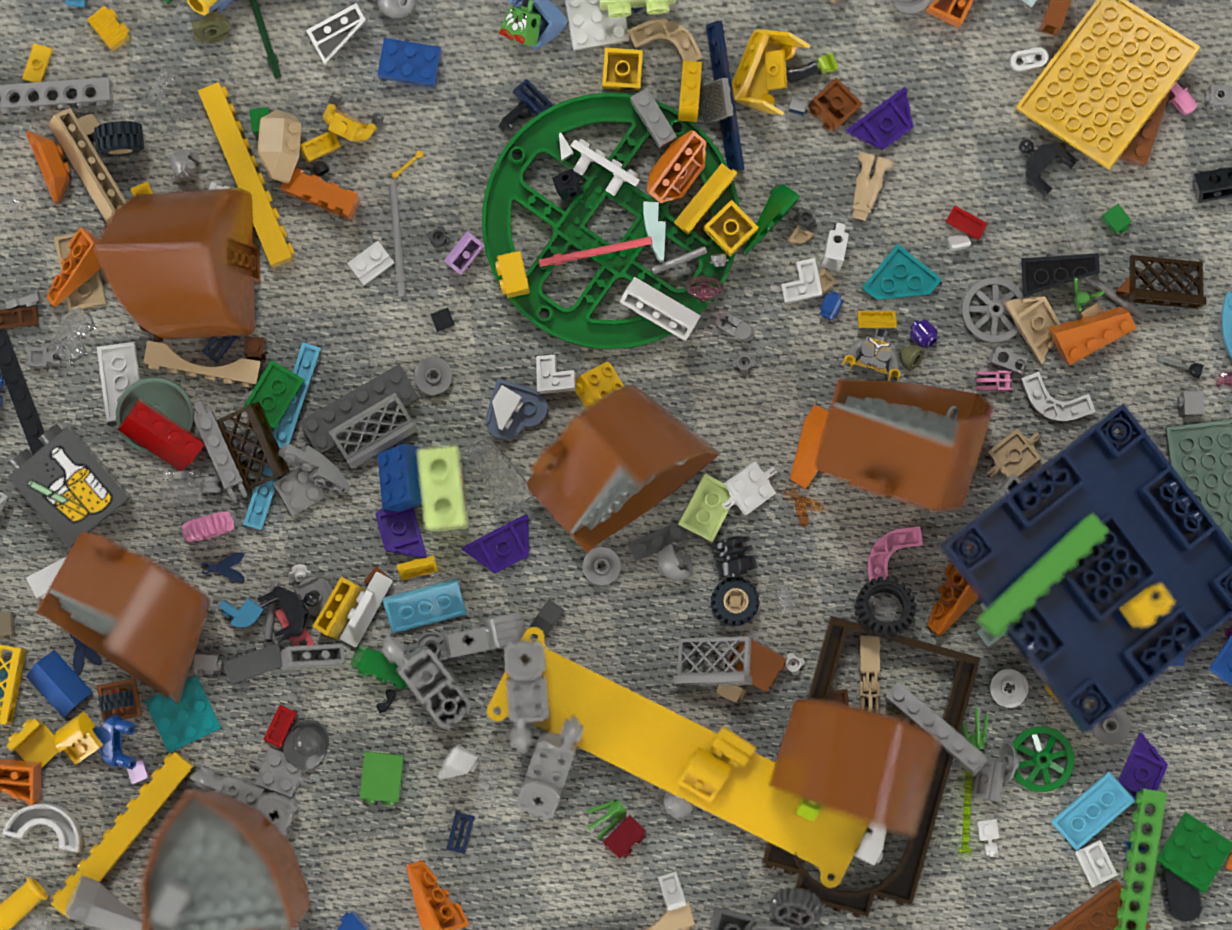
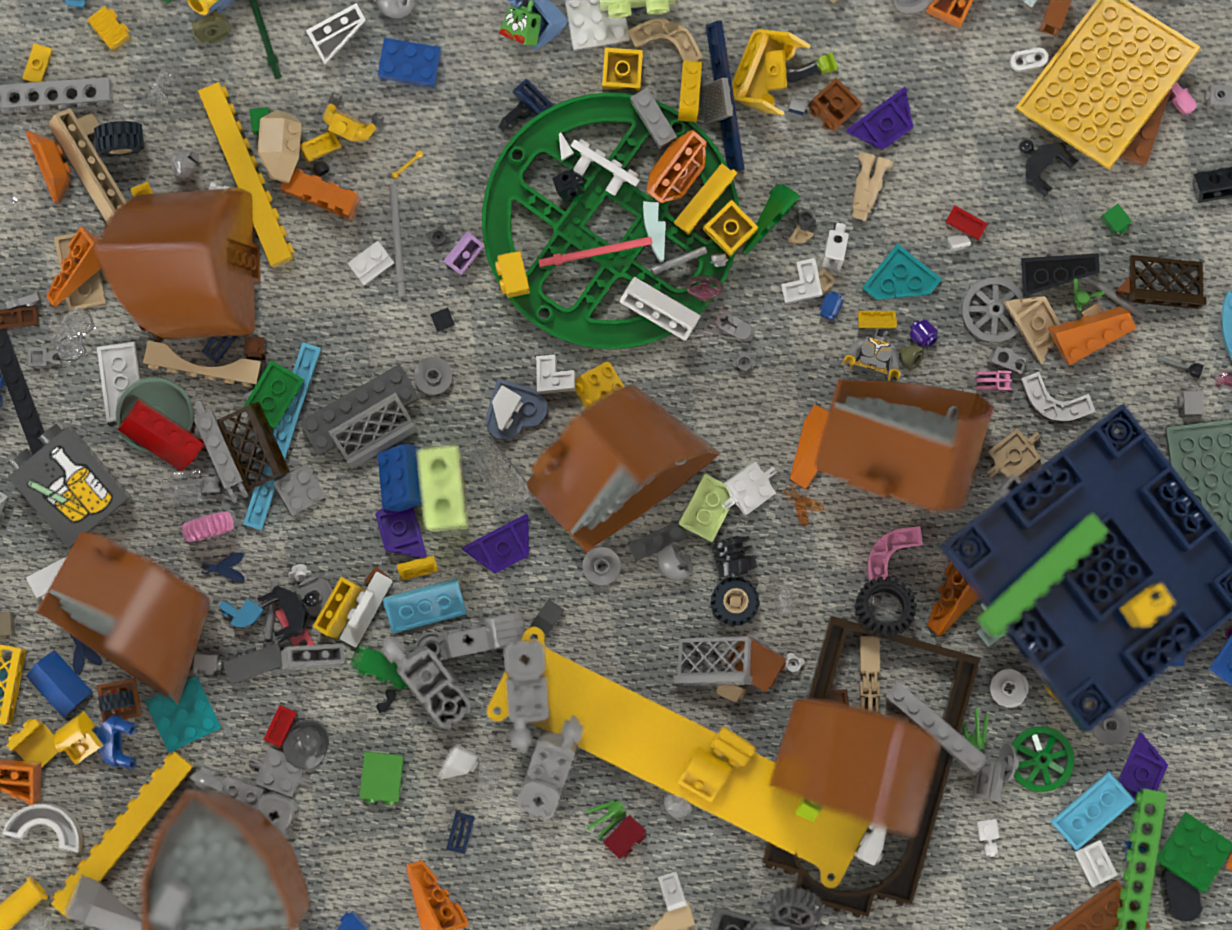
(139, 773): lavender slope -> none
(321, 469): light grey slope -> none
(967, 814): clear neon green bar -> none

